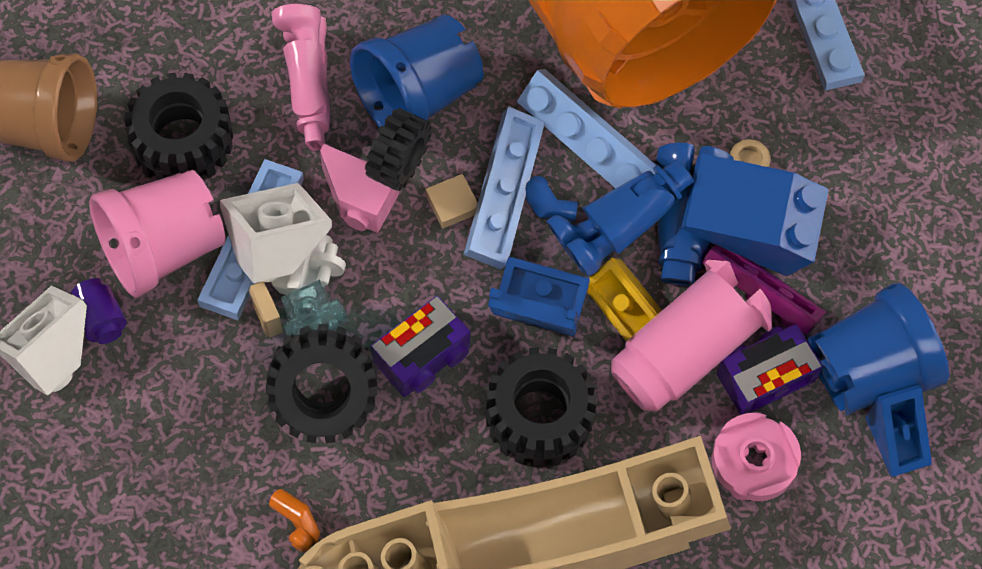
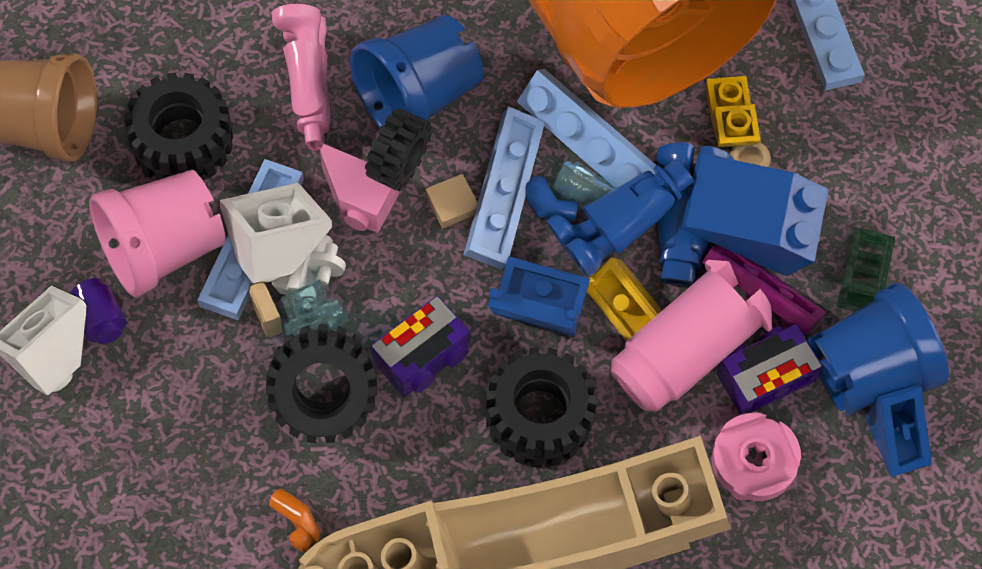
(580, 184): none -> clear light blue cone
(732, 112): none -> yellow slope
(858, 293): none -> clear green slope

